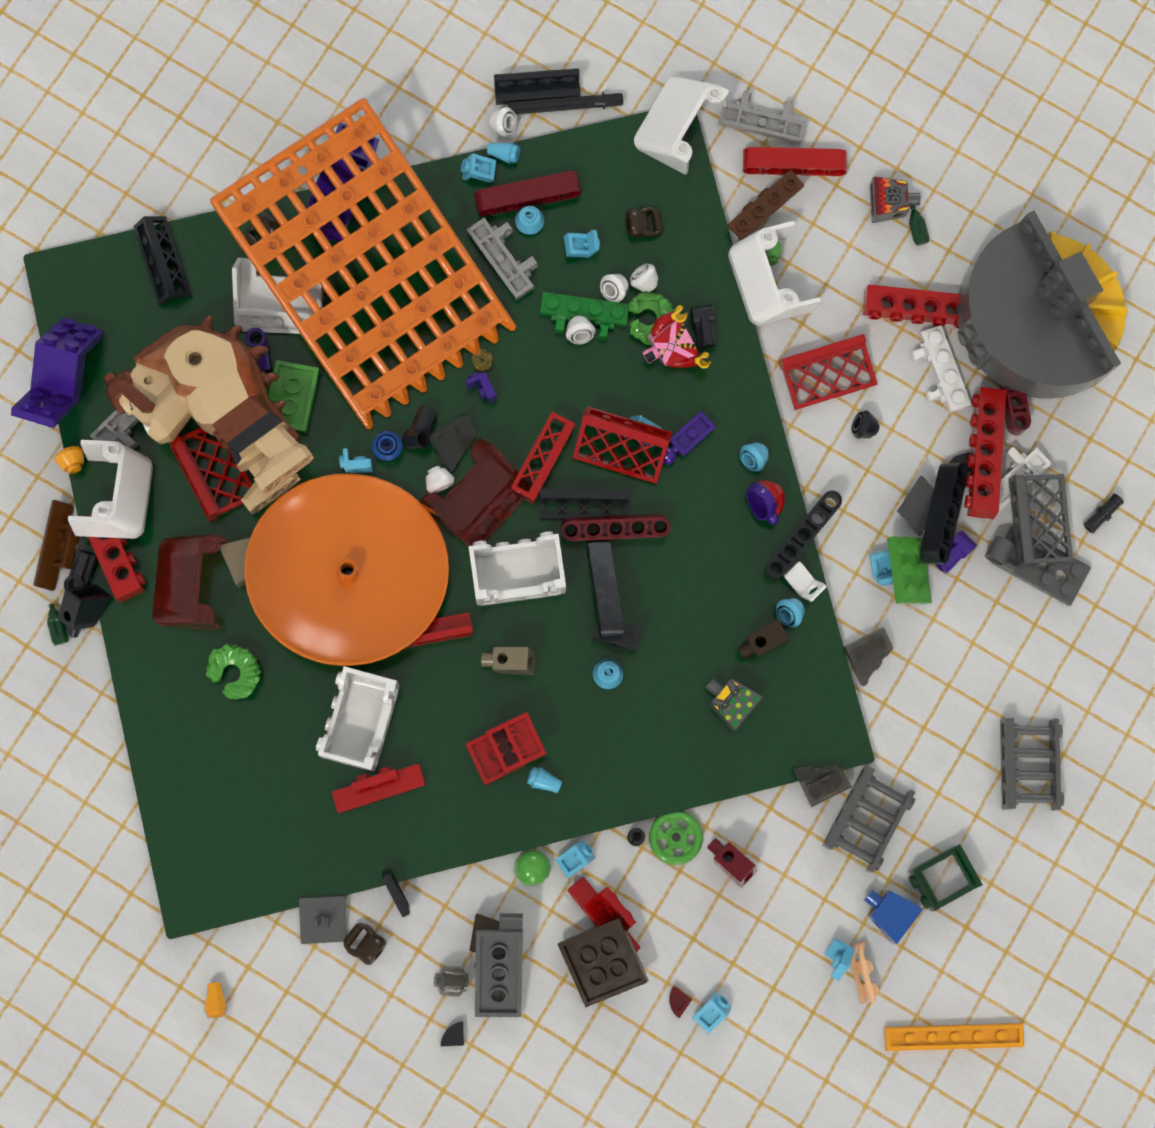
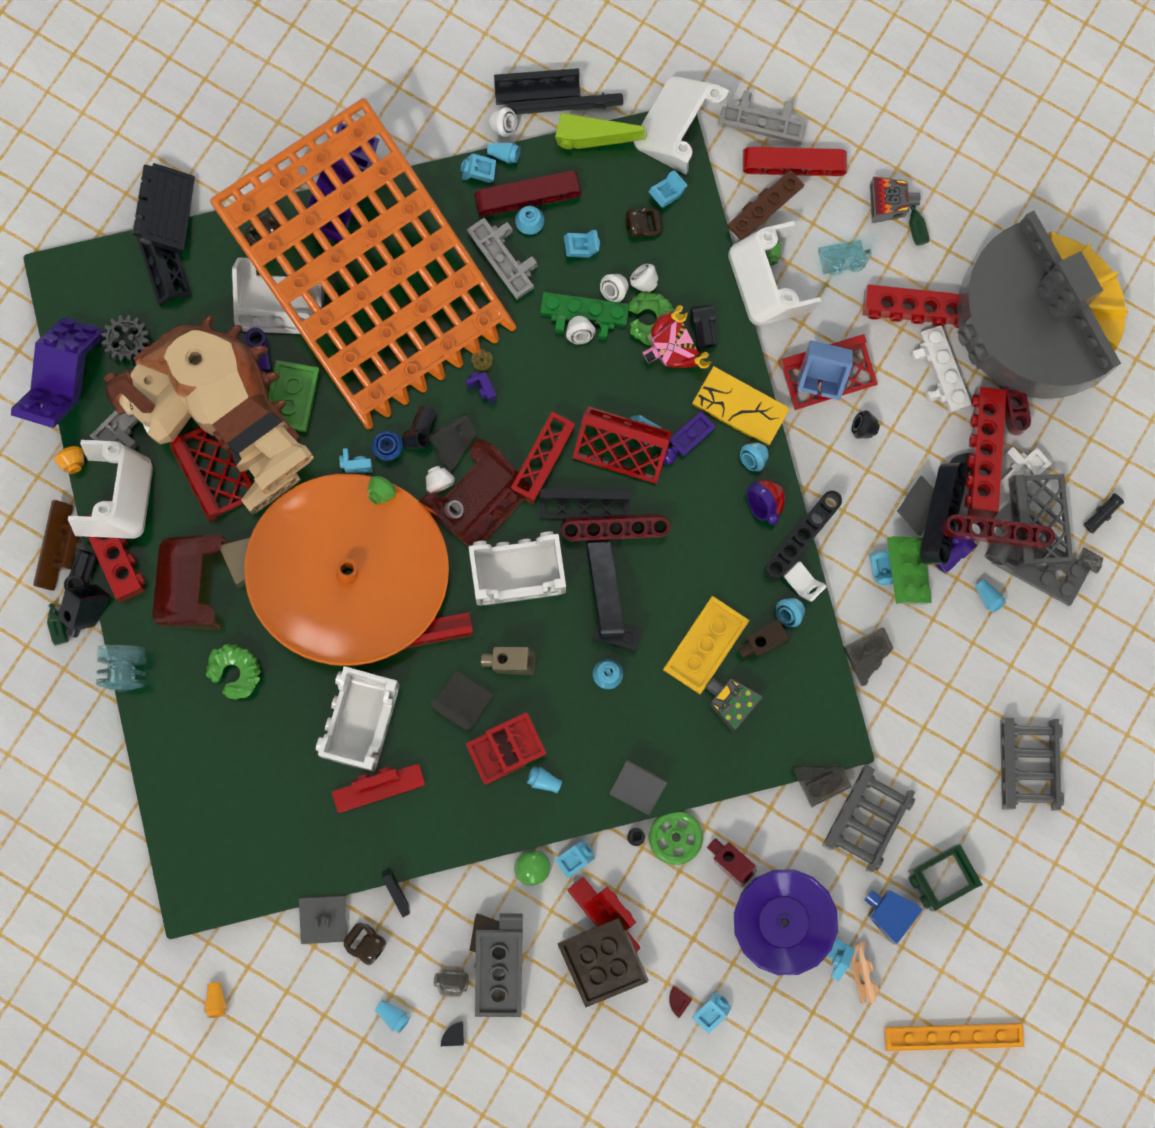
(121, 667): none -> clear light blue wheel
(128, 327): none -> dark grey gear
(163, 207): none -> black hinge
(380, 490): none -> bright green cone
(392, 1016): none -> medium azure cone
(456, 507): none -> light grey hinge
(462, 701): none -> clear smoke bracket
(587, 132): none -> lime slope
(638, 787): none -> dark grey piece
(668, 189): none -> medium azure bracket
(706, 645): none -> yellow tile
(740, 406): none -> yellow tile
(809, 929): none -> dark purple dish
(828, 364): none -> medium blue piece
(843, 257): none -> clear light blue bracket
(990, 596): none -> medium azure cone
(1008, 531): none -> dark red beam
(1090, 560): none -> clear smoke tile

